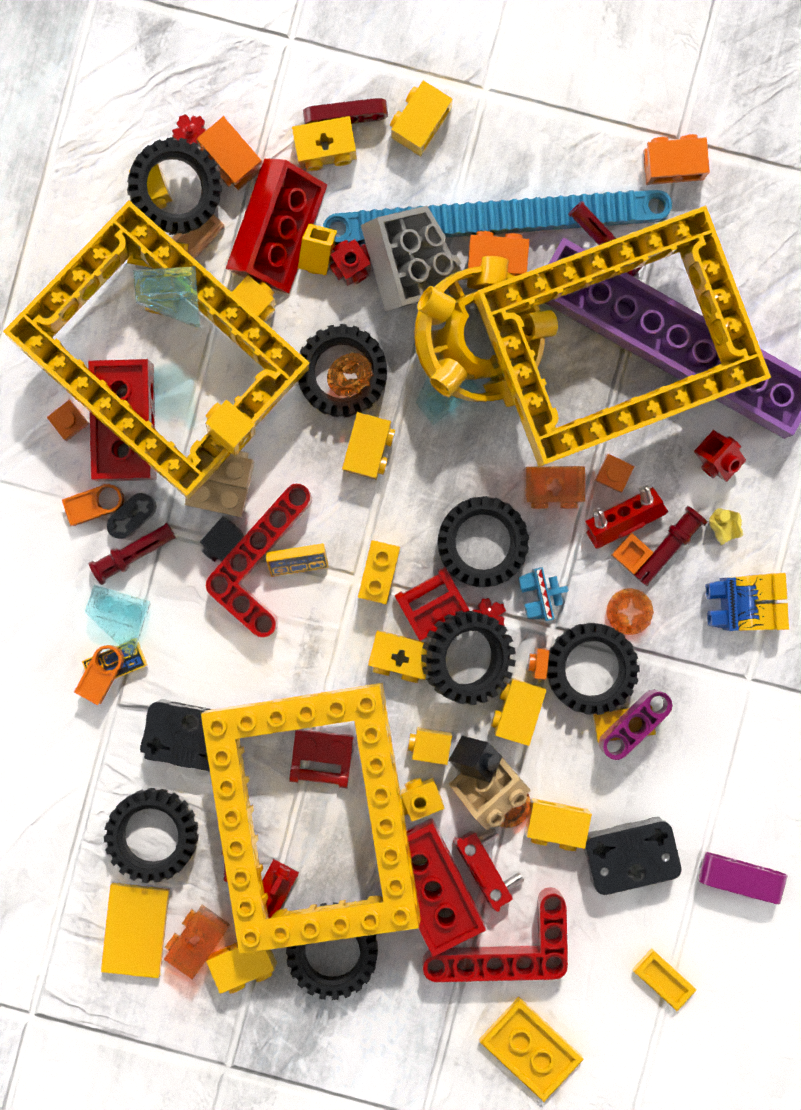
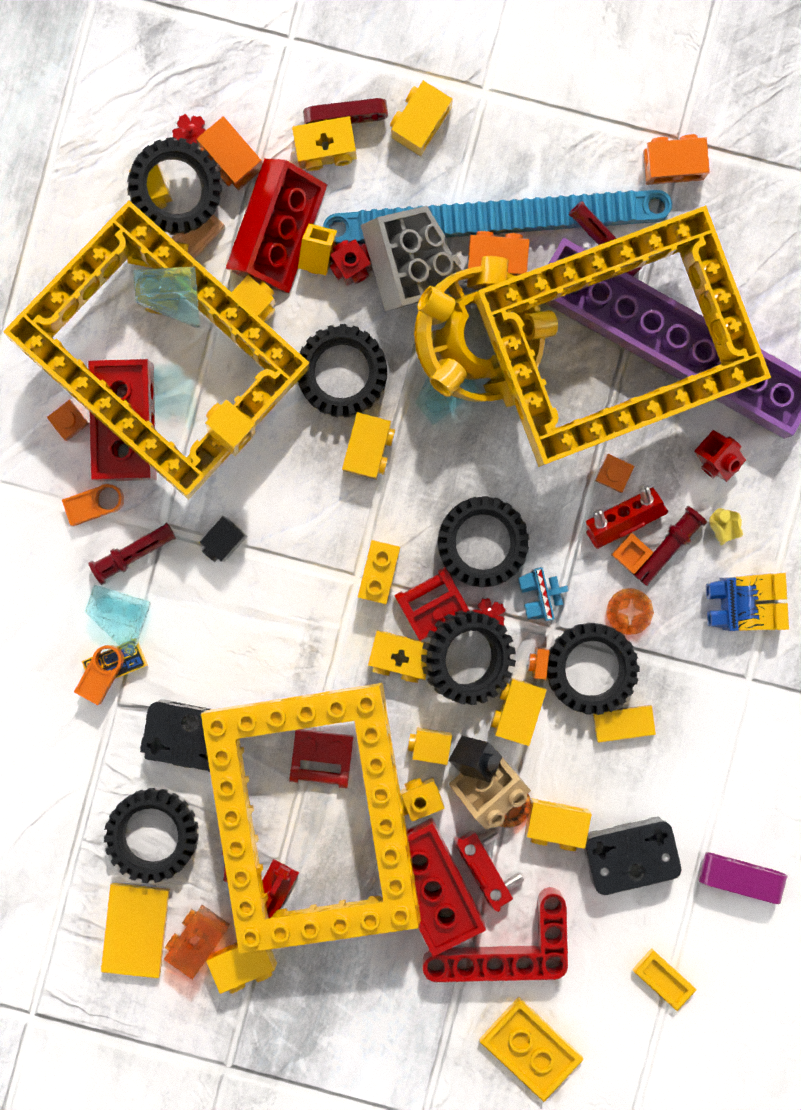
(126, 511): black beam -> none
(226, 488): tan plate -> none
(245, 547): red beam -> none
(297, 560): tile -> none
(334, 985): black tyre -> none
(349, 364): clear orange gear -> none
(568, 477): clear orange brick -> none
(649, 718): magenta beam -> none

